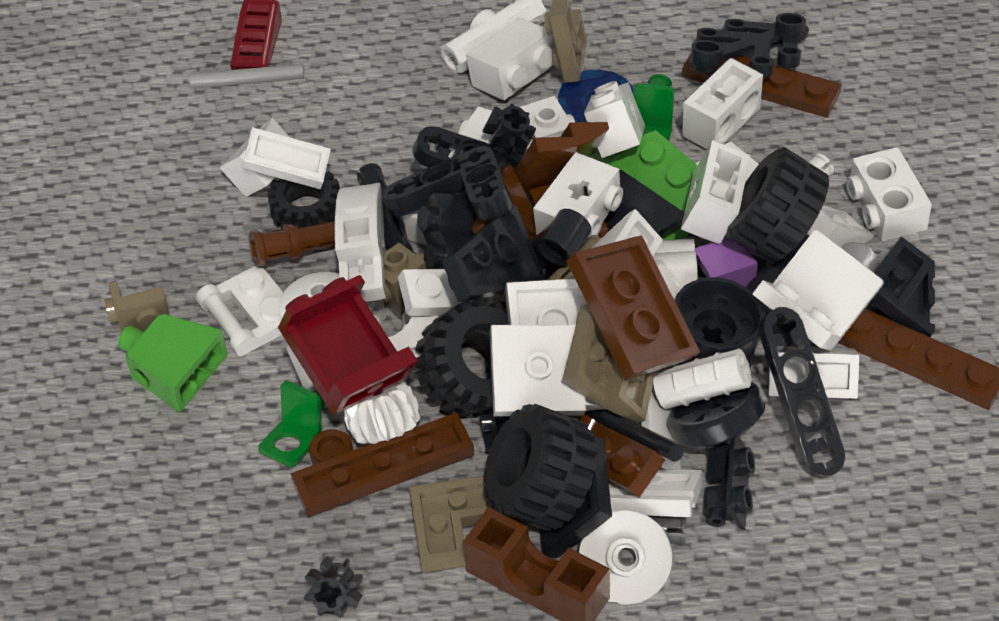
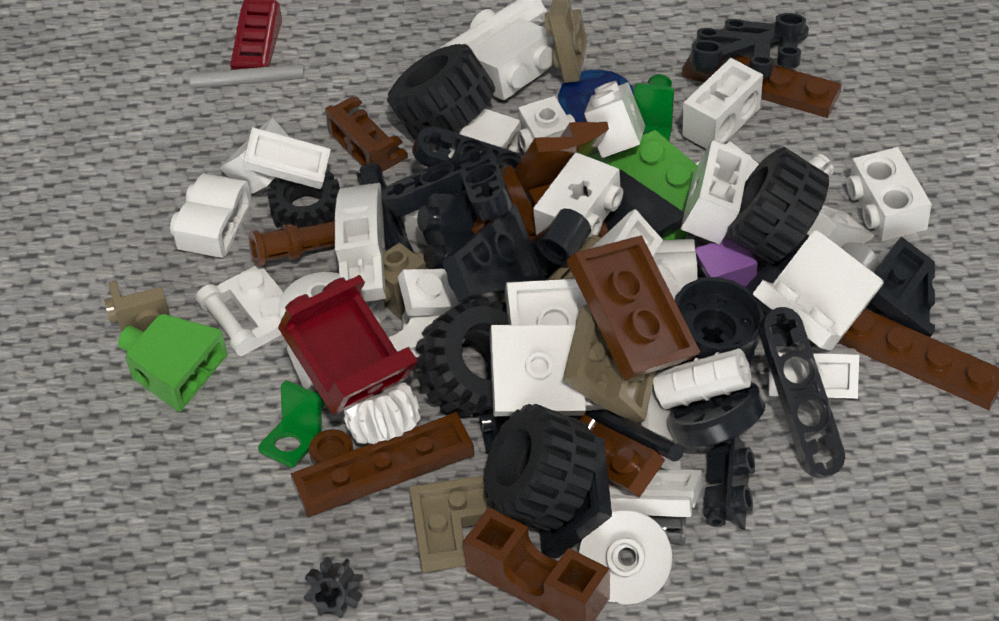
(211, 215): none -> white brick
(362, 136): none -> reddish brown hinge
(441, 90): none -> black tyre
(509, 129): black gear -> none

